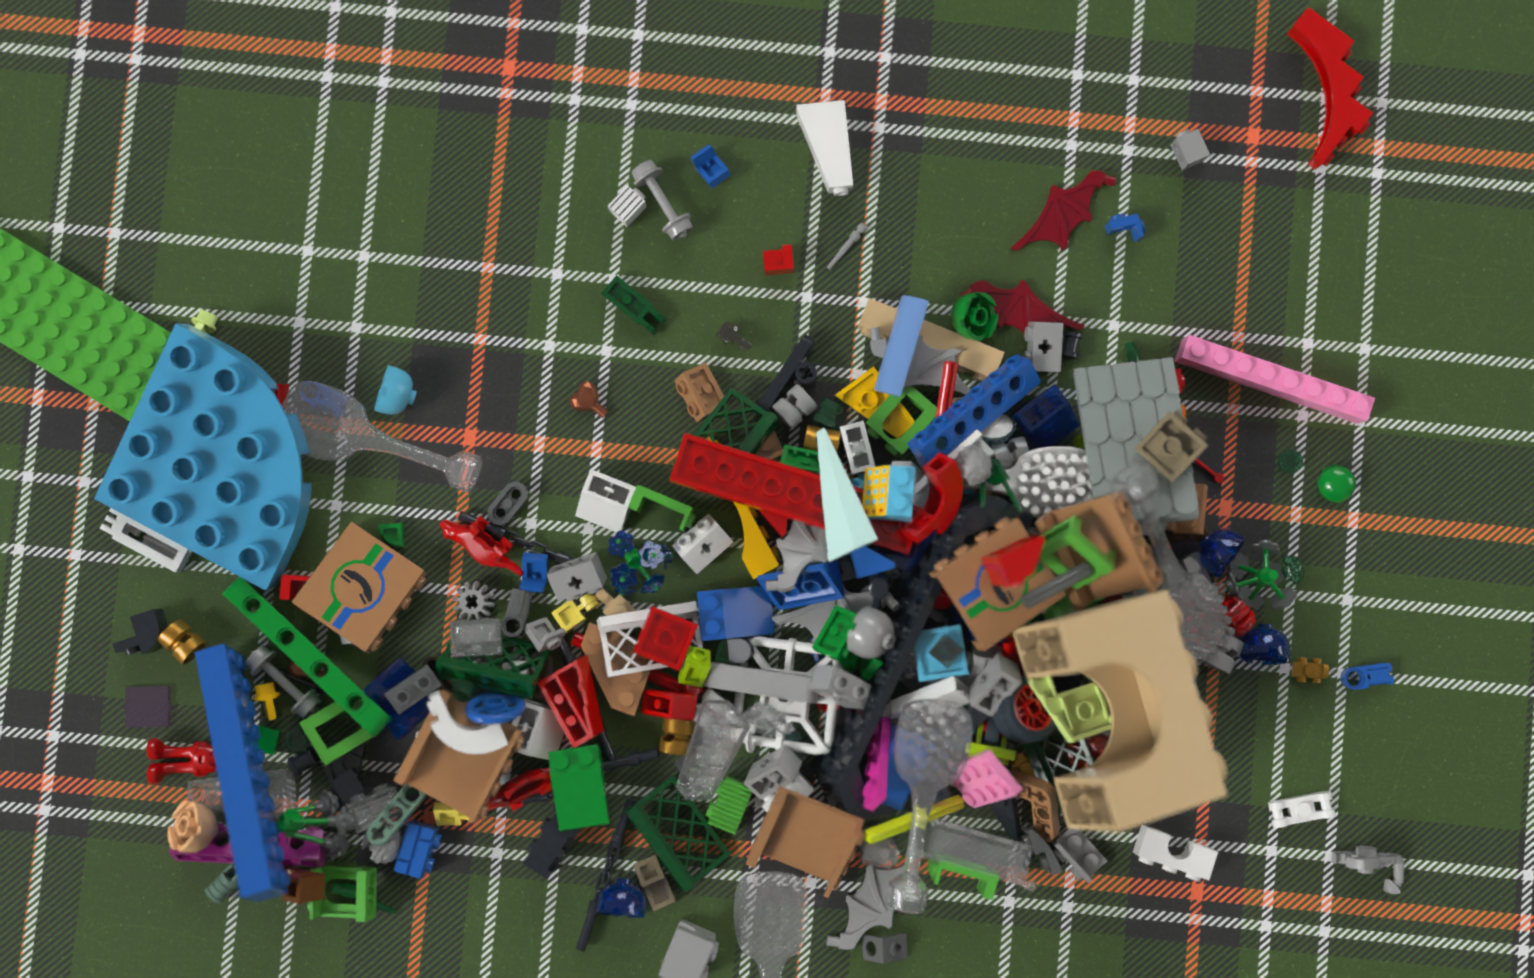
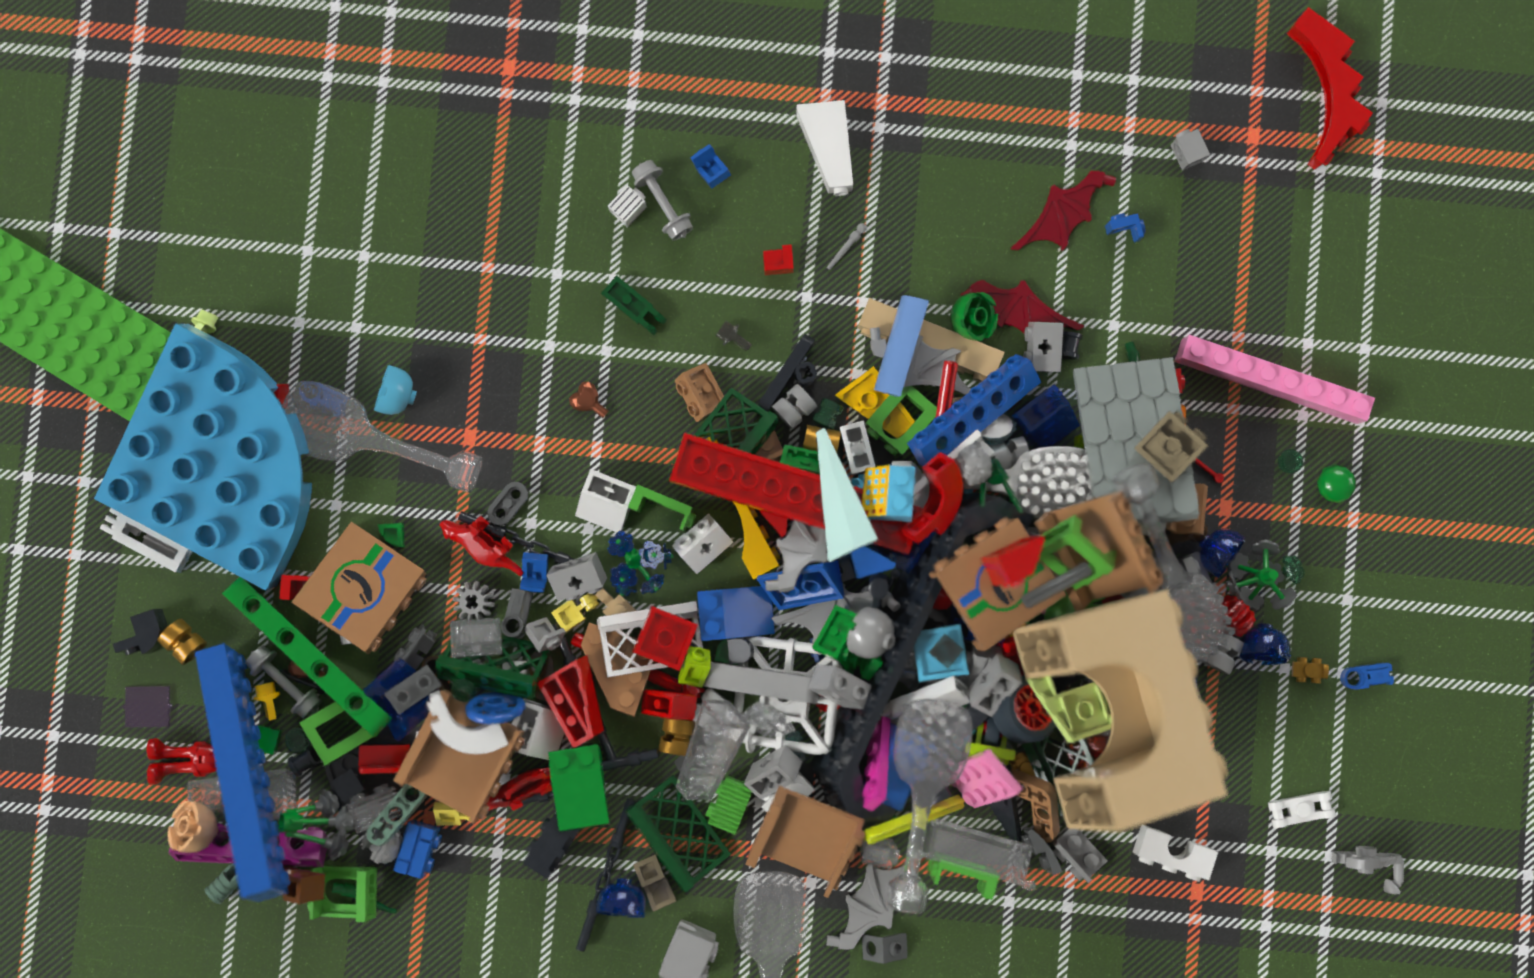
(381, 757): none -> red panel
(418, 640): none -> dark grey hinge

